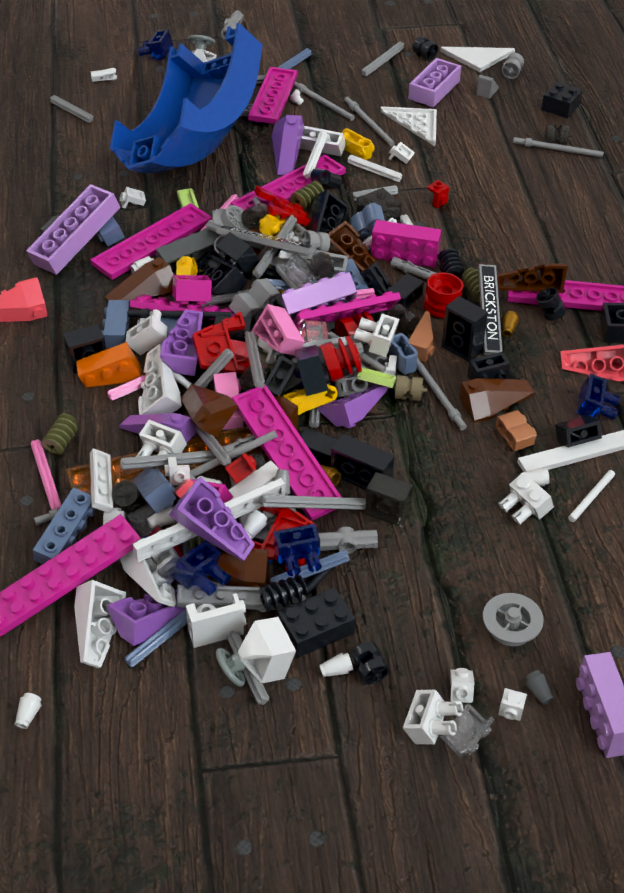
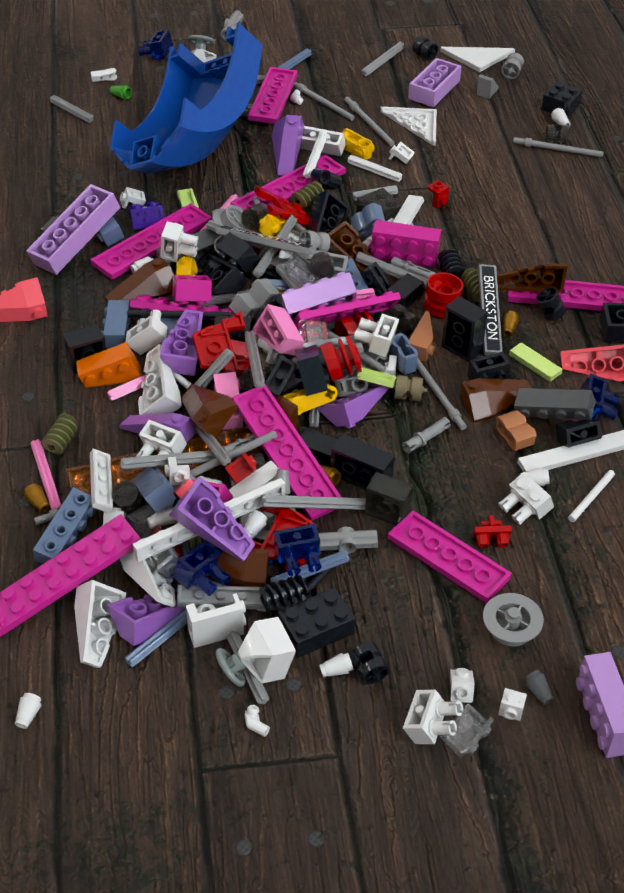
(36, 497): none -> pearl gold cone
(121, 91): none -> bright green cone
(145, 215): none -> dark purple bracket
(174, 242): none -> white brick
(253, 722): none -> white arm
(386, 267): none -> light grey axle
(409, 209): none -> white tile
(421, 438): none -> light grey pin
(450, 556): none -> dark pink plate
(492, 529): none -> red hips
(535, 362): none -> yellowish green tile
(555, 403): none -> dark grey brick
(559, 116): none -> white cone

